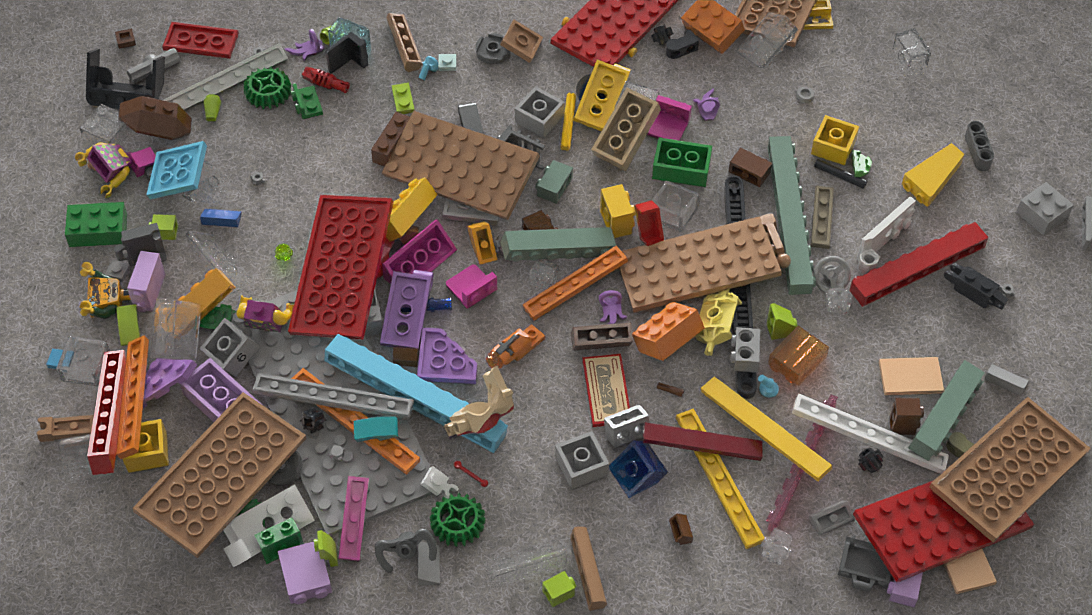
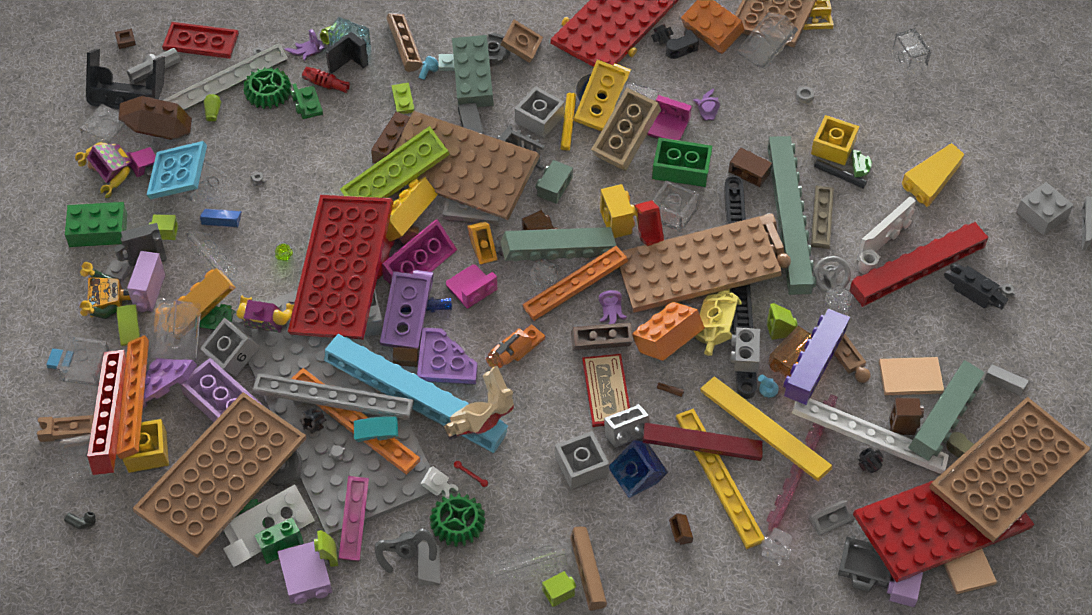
(80, 523): none -> pearl dark grey arm
(399, 167): none -> lime plate
(472, 70): none -> sand green brick
(816, 357): none -> brick
(852, 360): none -> medium nougat plate
(979, 145): dark grey beam -> none

